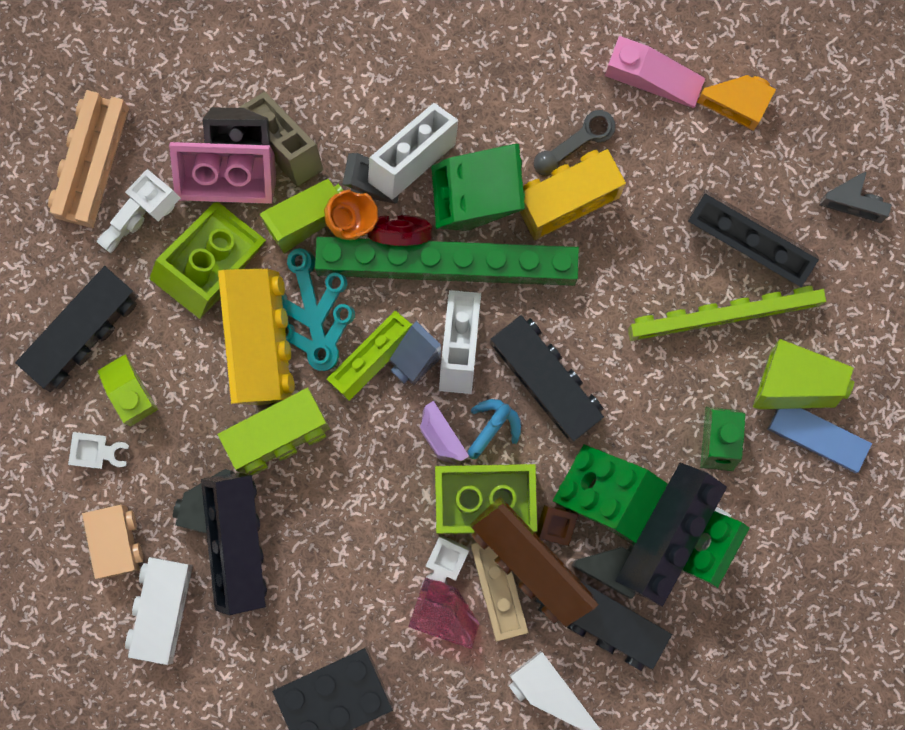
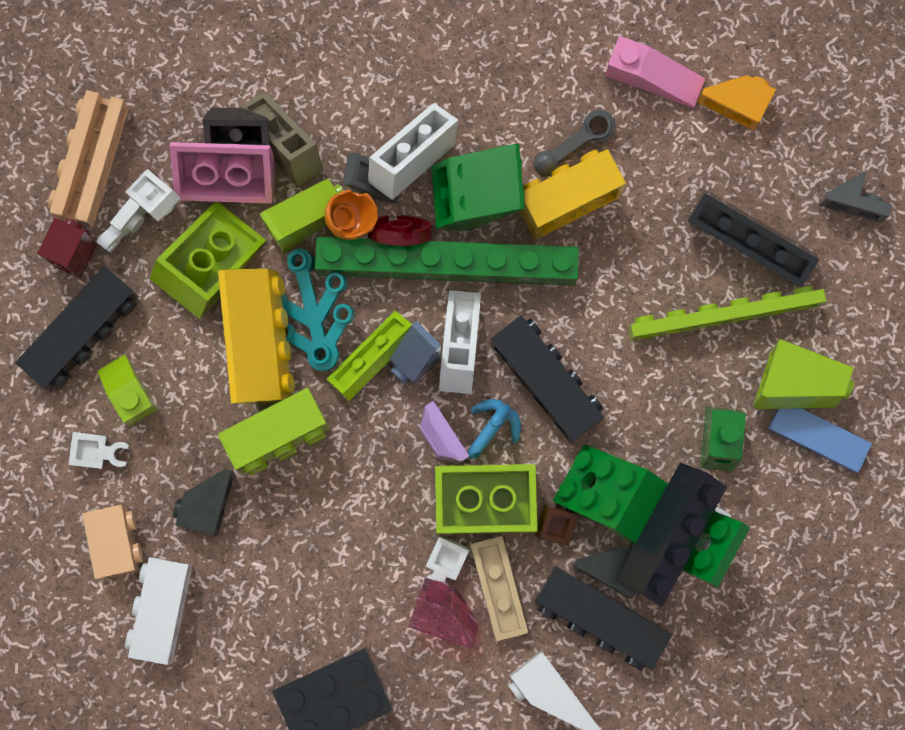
(68, 247): none -> dark red brick
(234, 543): black brick -> none
(533, 562): reddish brown slope -> none

